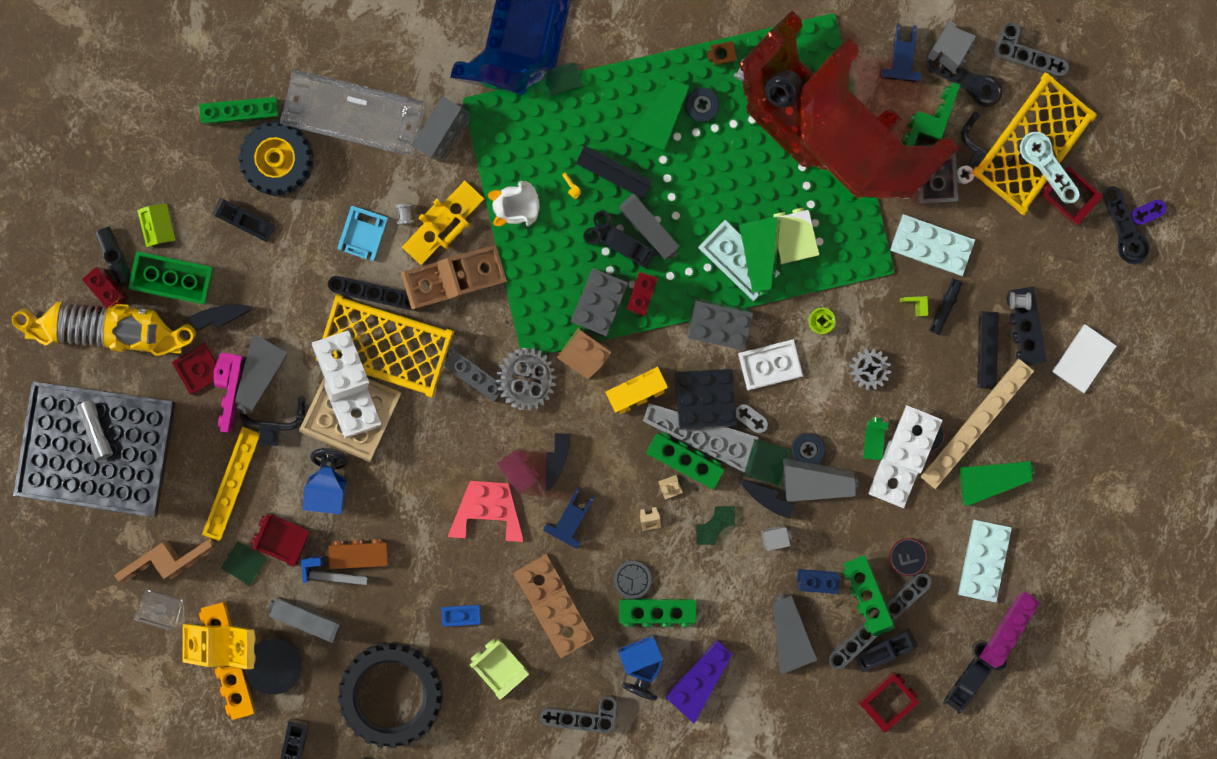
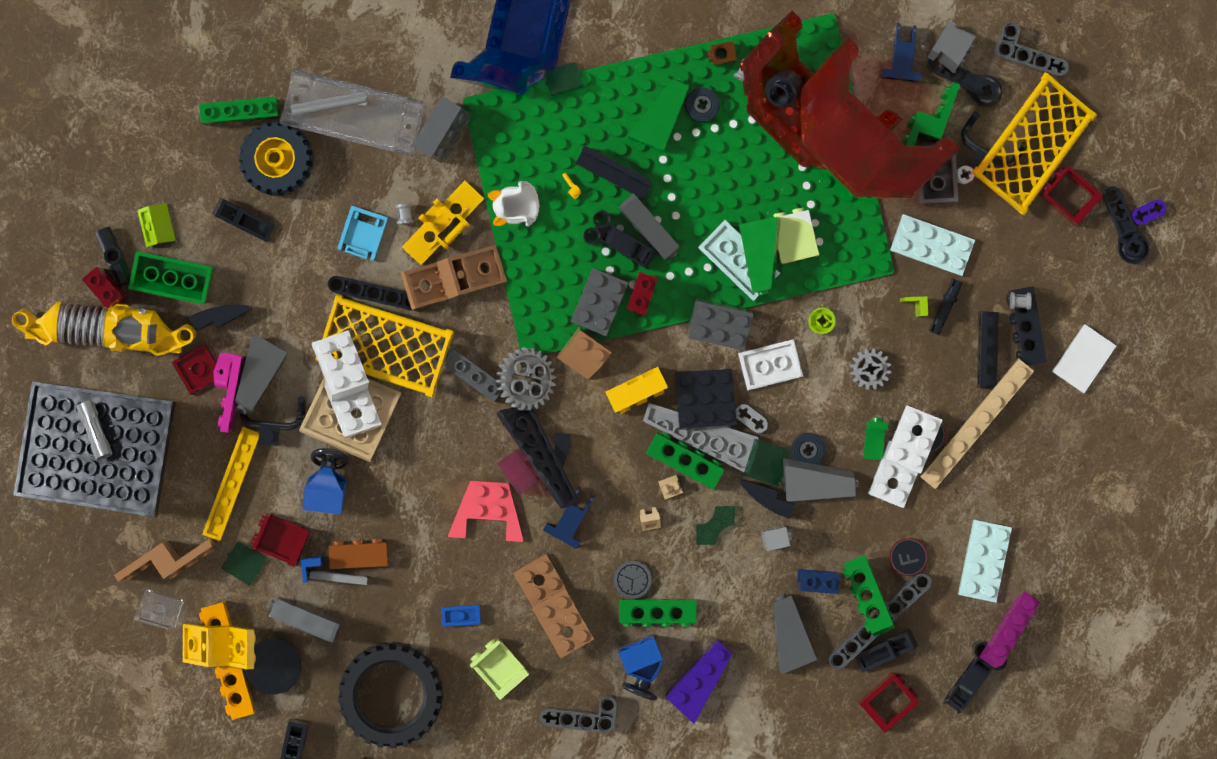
(329, 103): none -> light grey axle
(536, 447): none -> black wing
(988, 480): green slope -> none
(1047, 163): light aqua beam -> none

